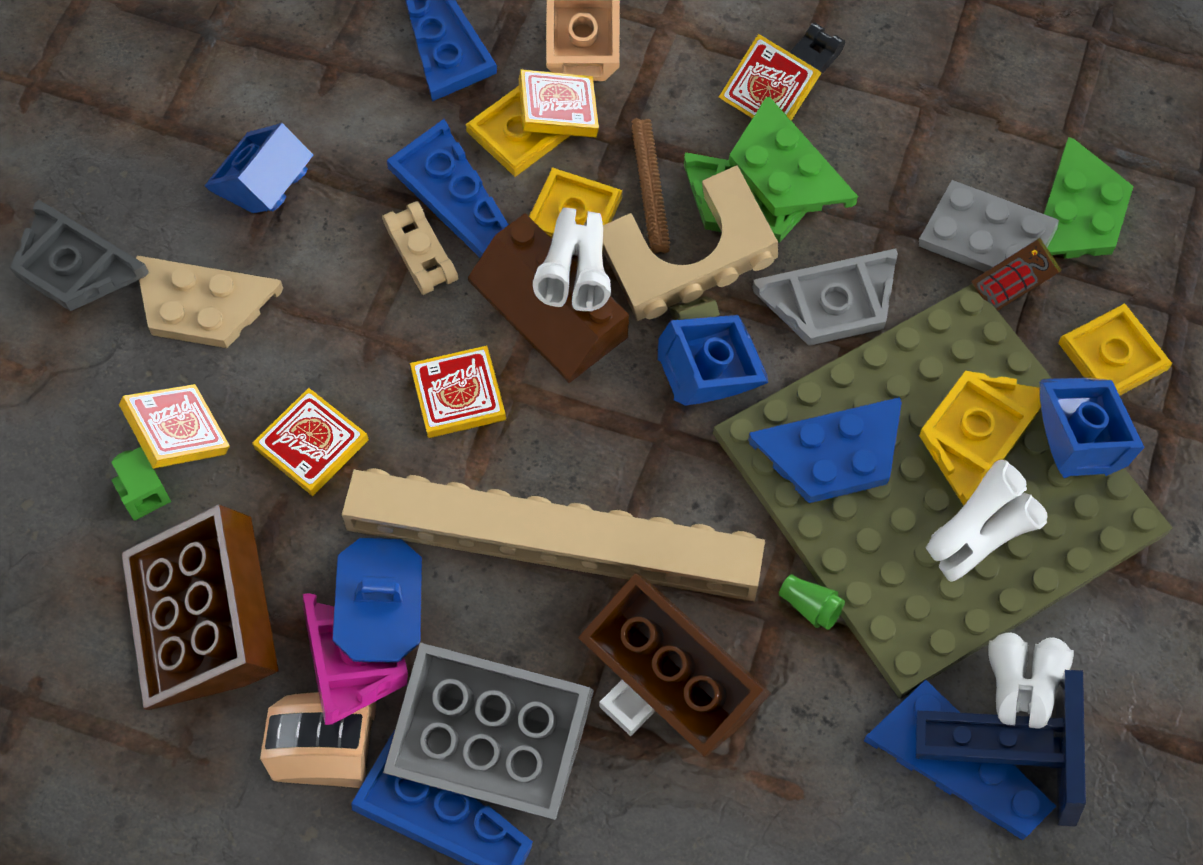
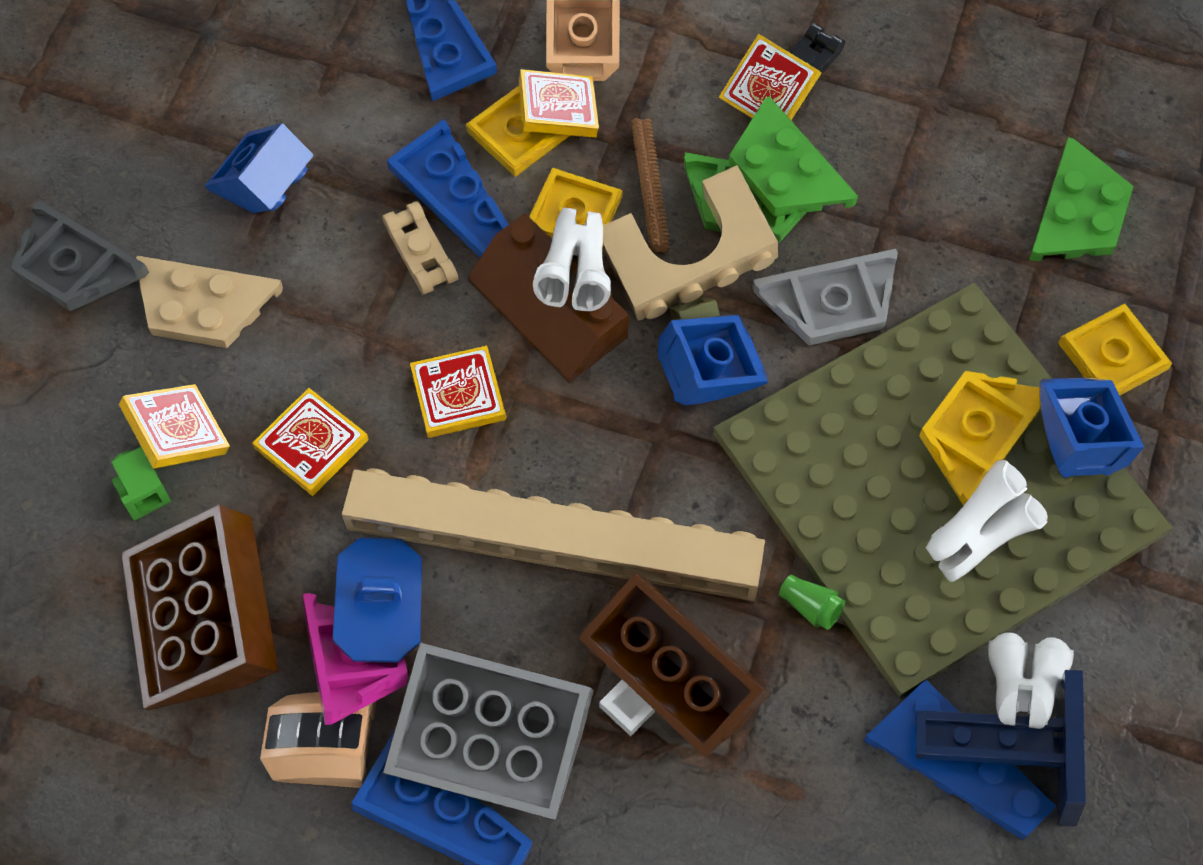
(835, 450): blue wing -> none
(982, 227): light grey plate -> none
(1017, 275): tile -> none

